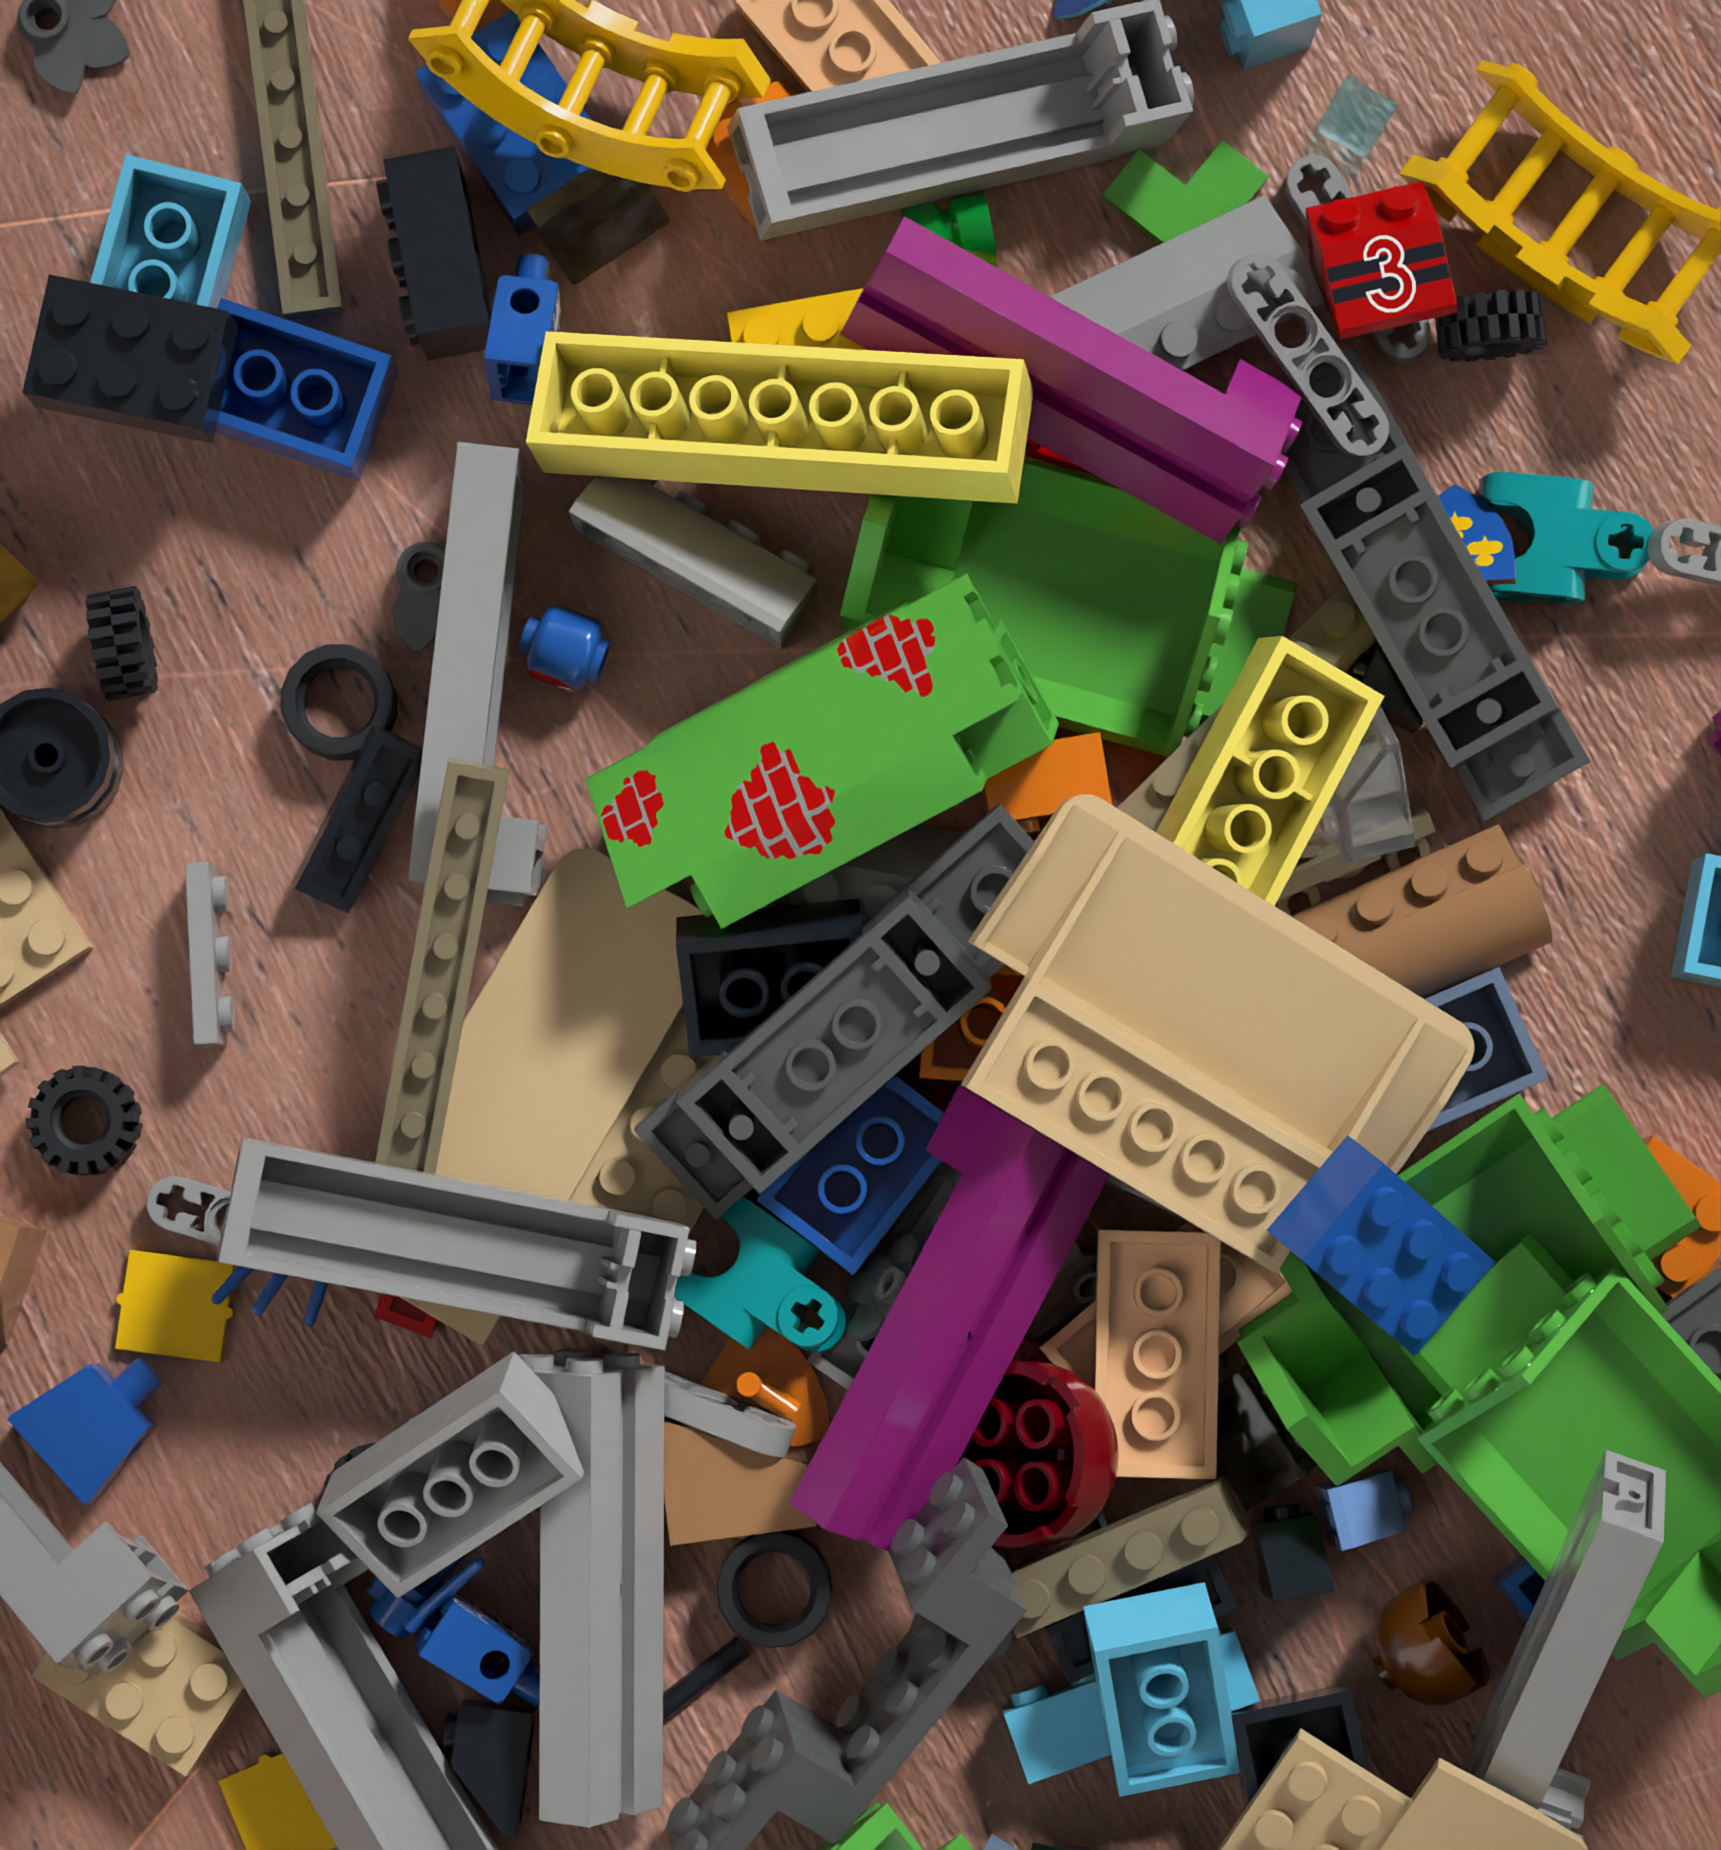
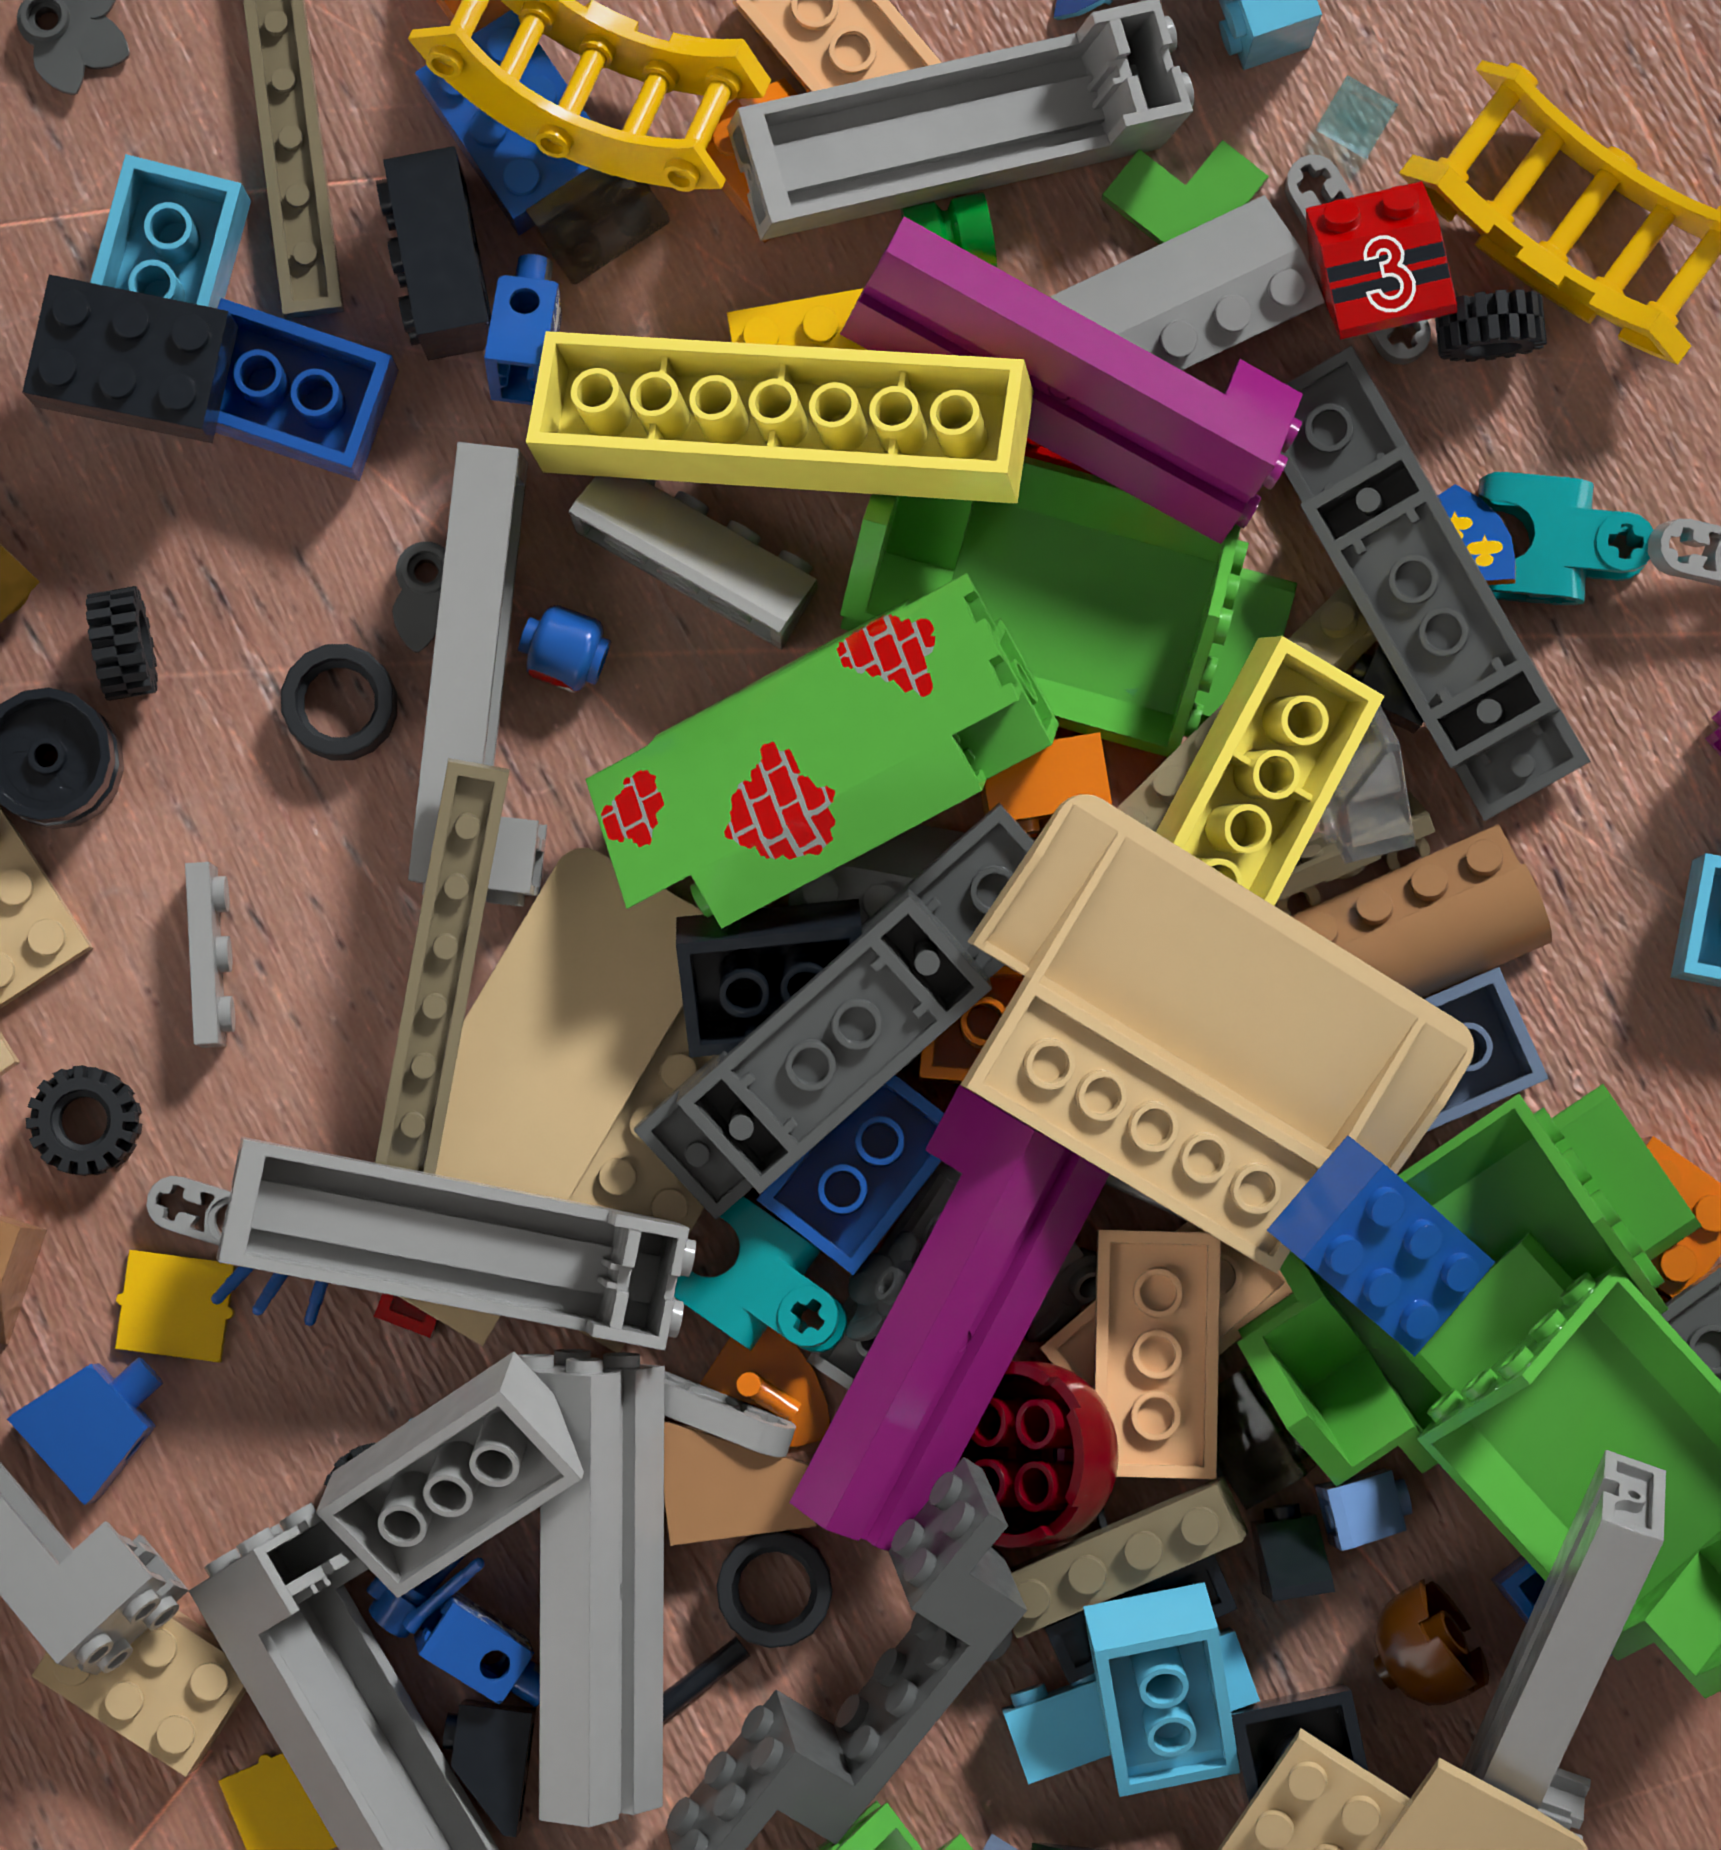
(360, 819): black plate -> none
(1315, 349): light grey beam -> none

